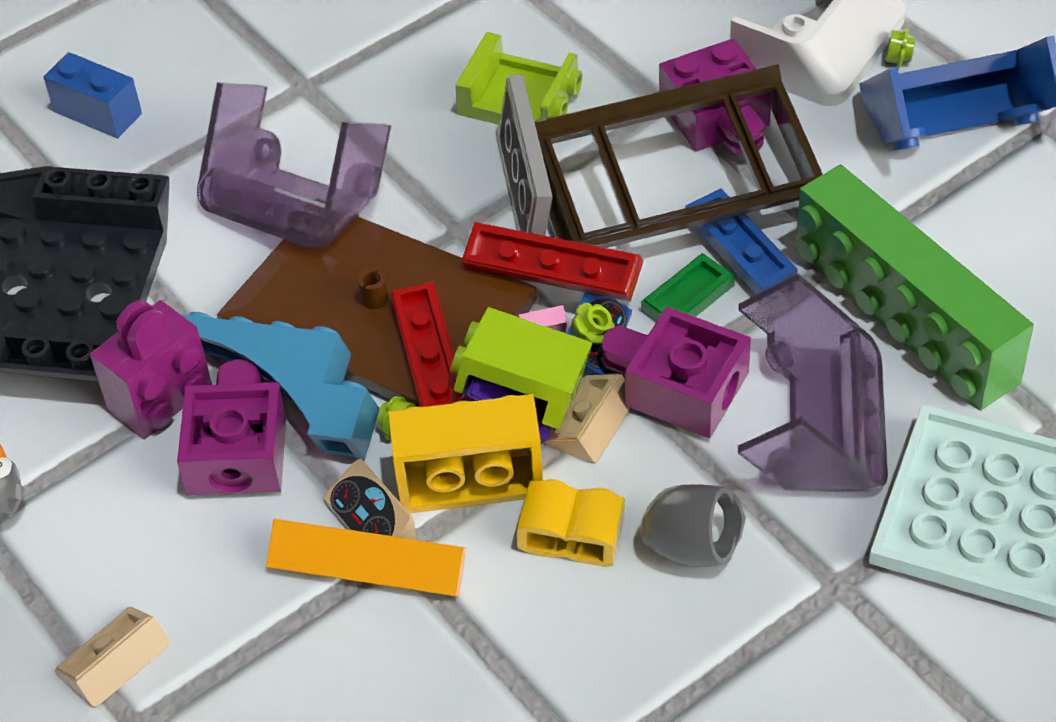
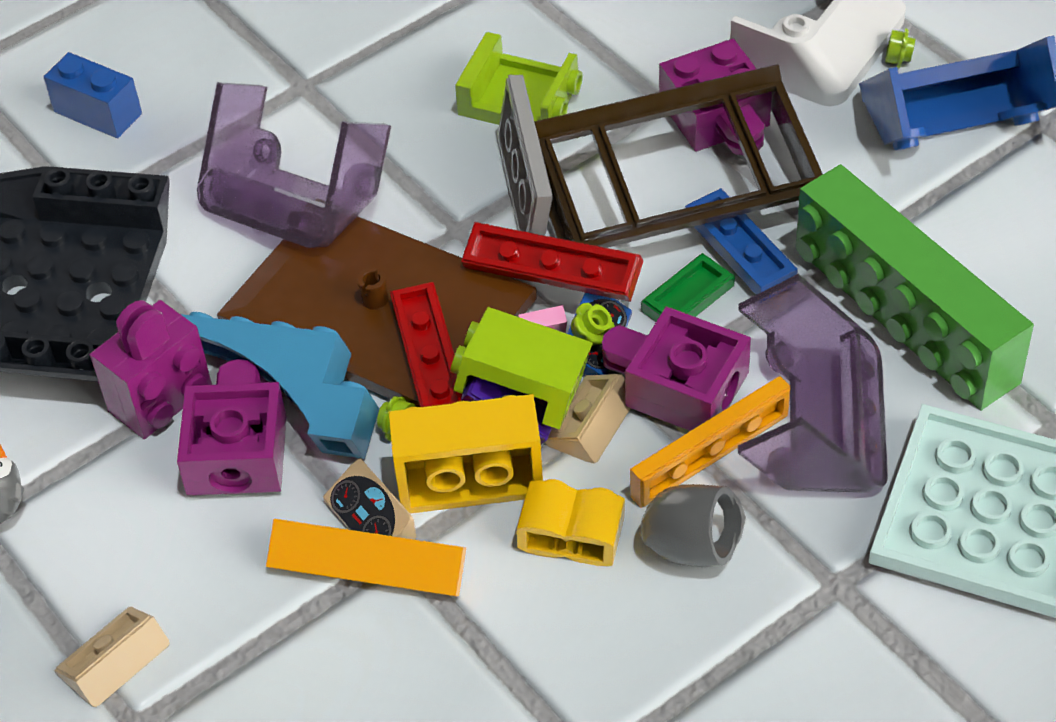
(710, 441): none -> light orange tile

